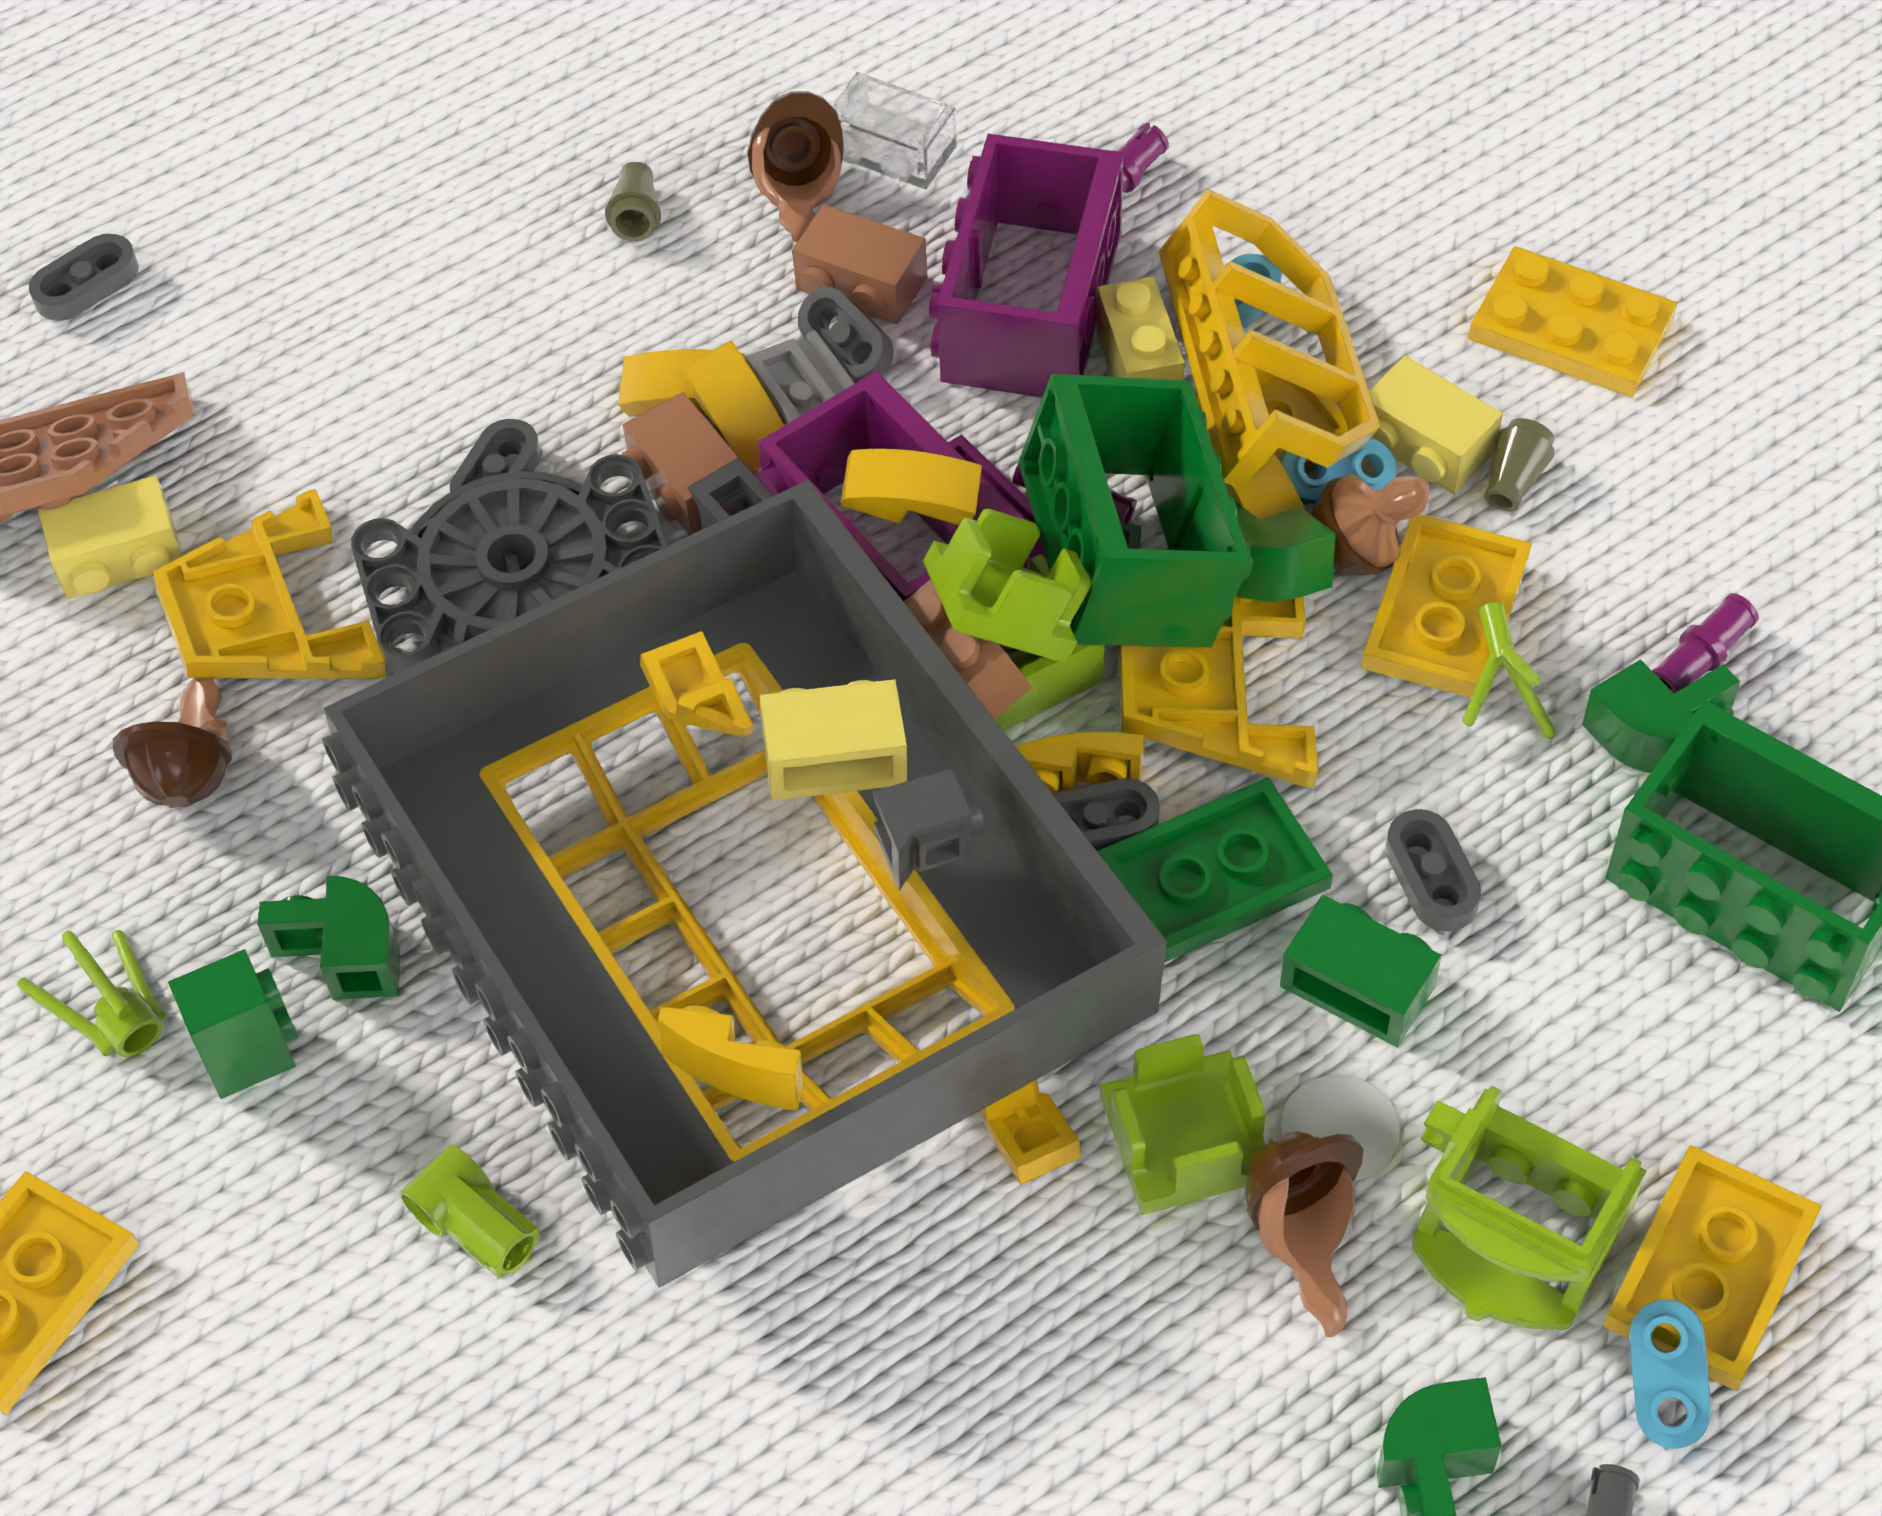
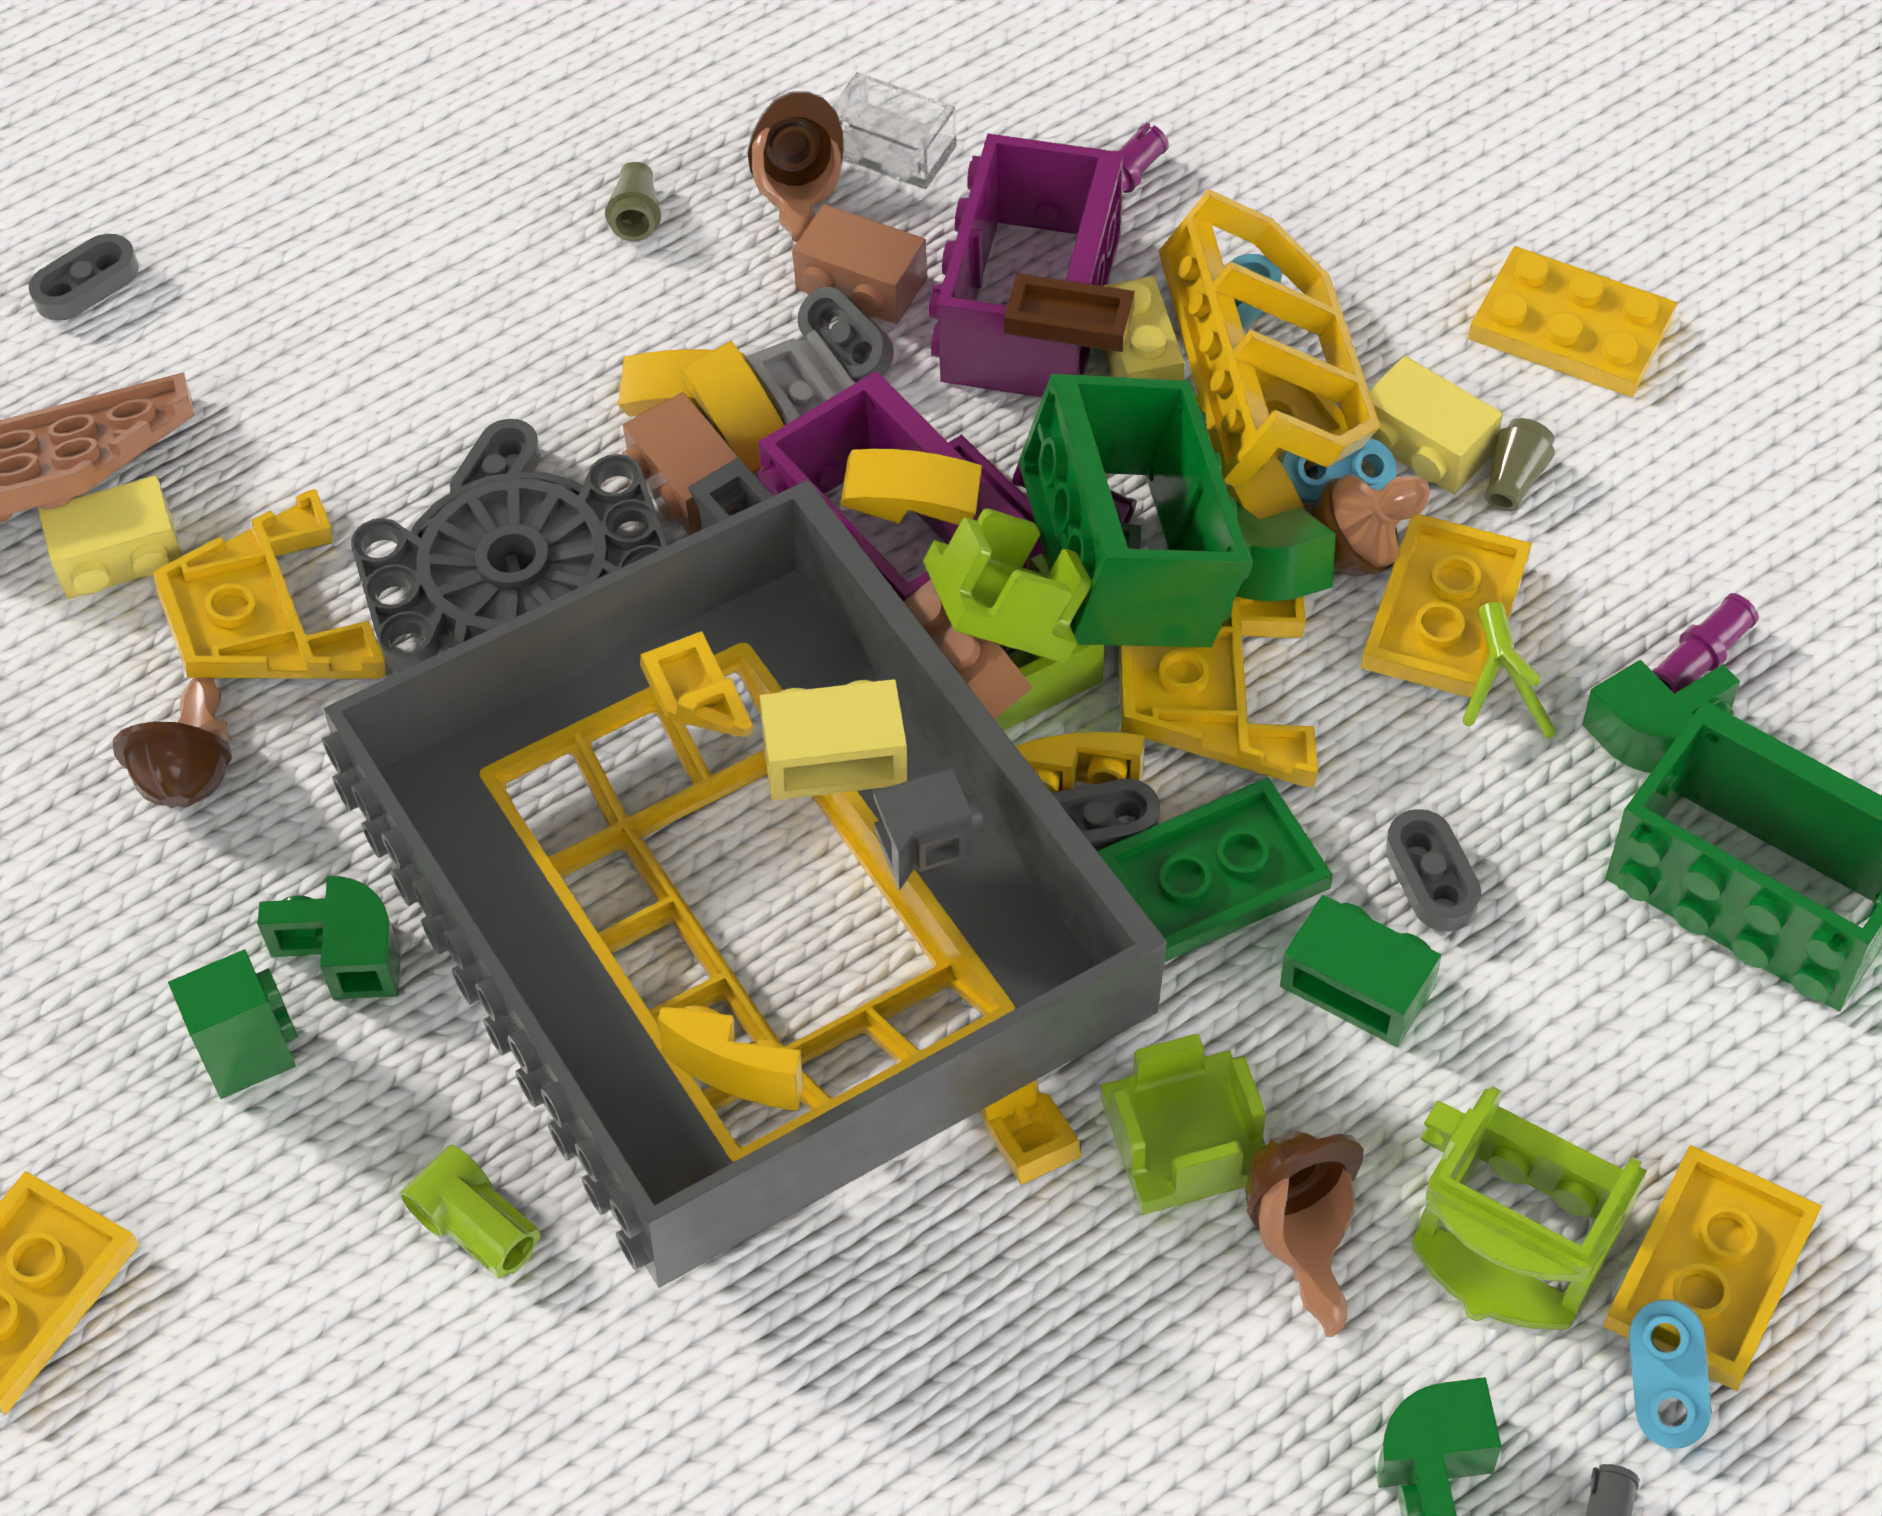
(125, 1019): lime plant -> none
(1069, 312): none -> reddish brown tile
(1347, 1107): white sticker -> none

